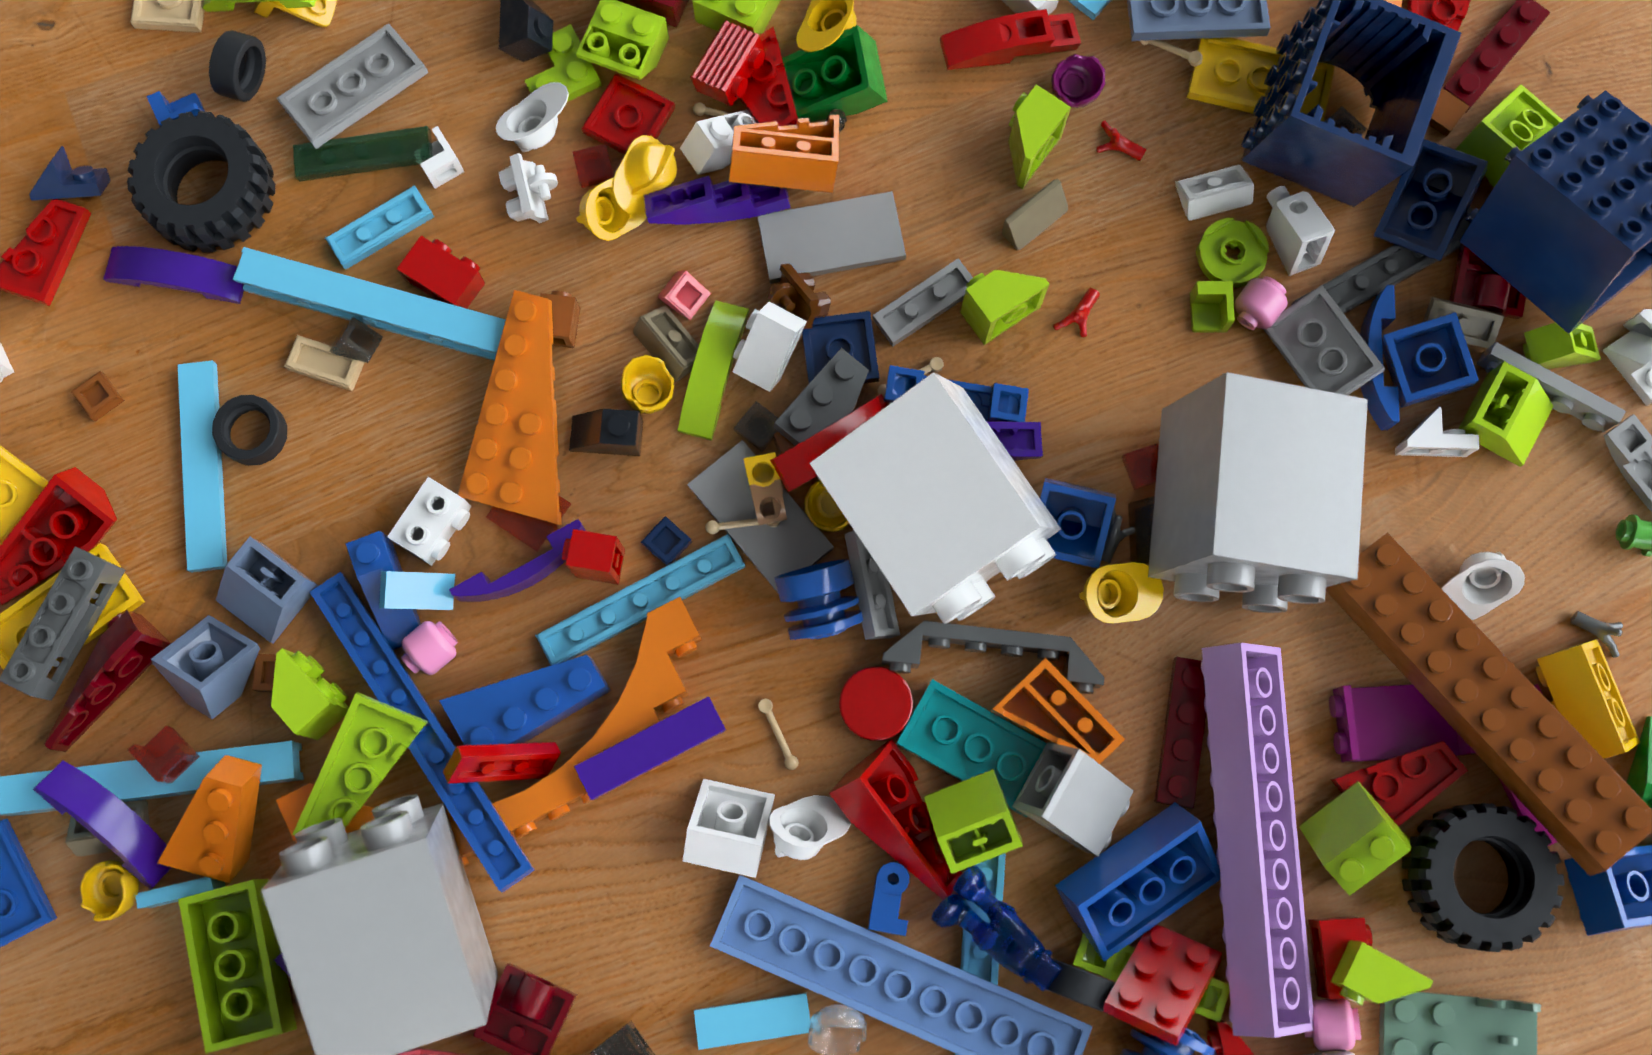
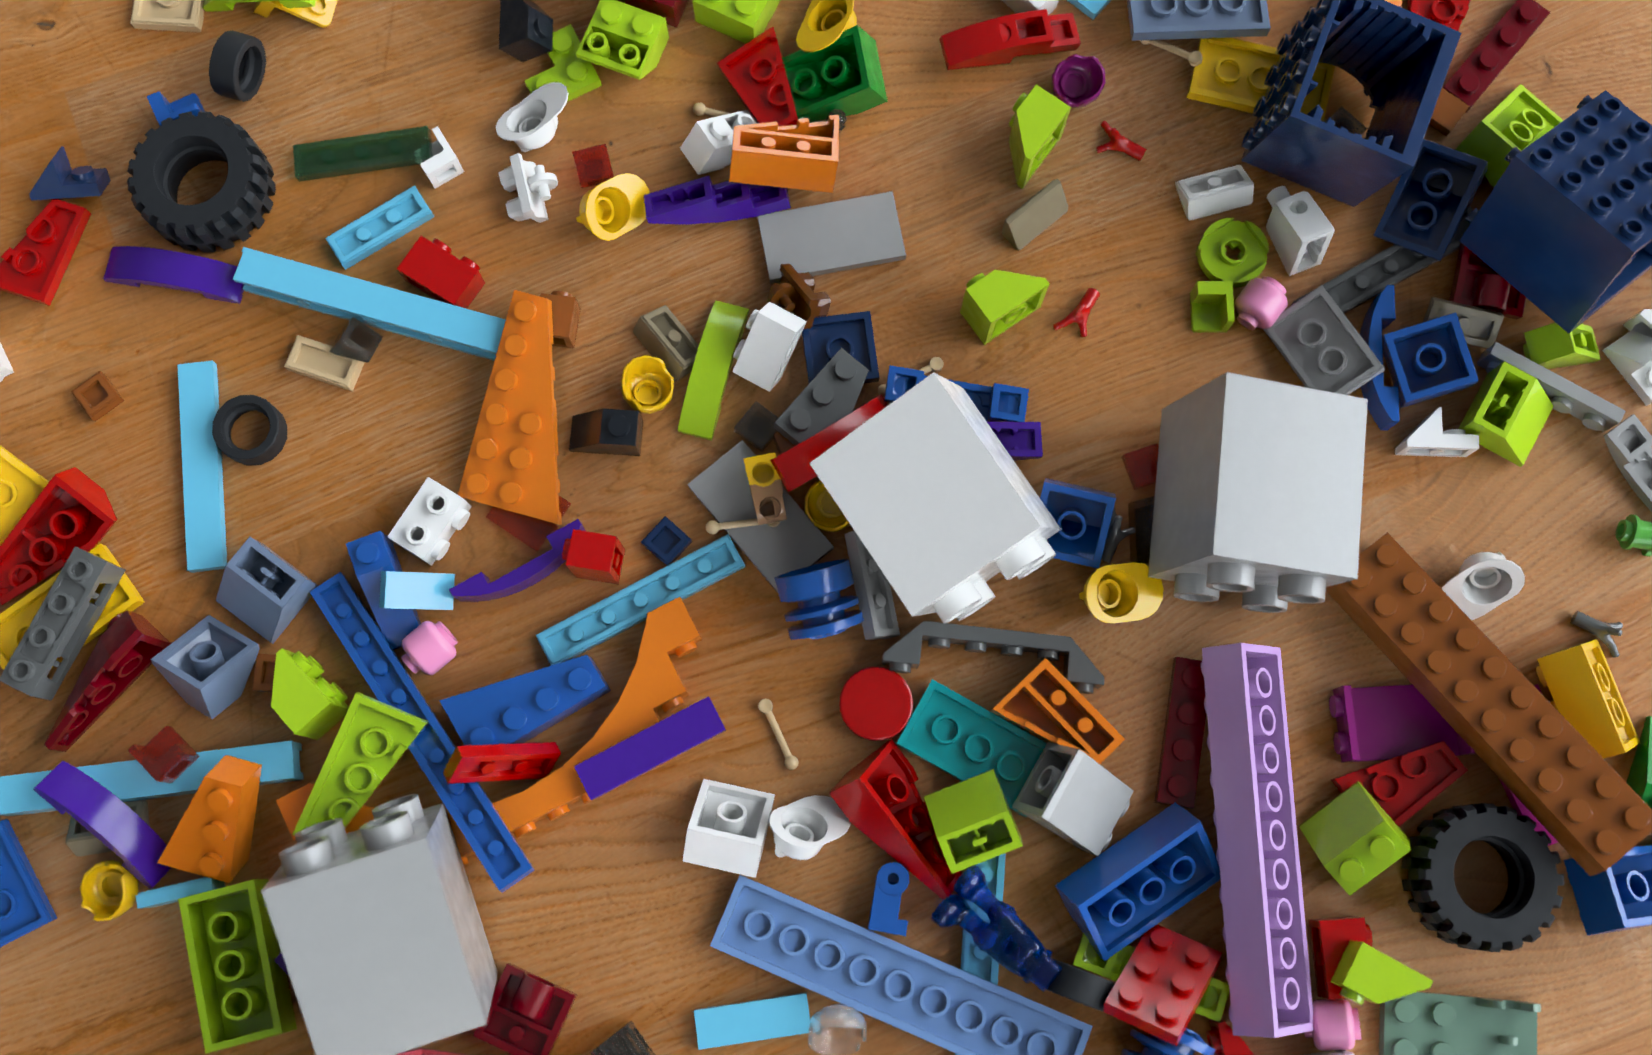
(352, 85): light grey tile -> none
(627, 113): red plate -> none
(643, 170): yellow piece -> none
(684, 294): coral slope -> none
(728, 63): red brick -> none
(923, 303): light grey plate -> none

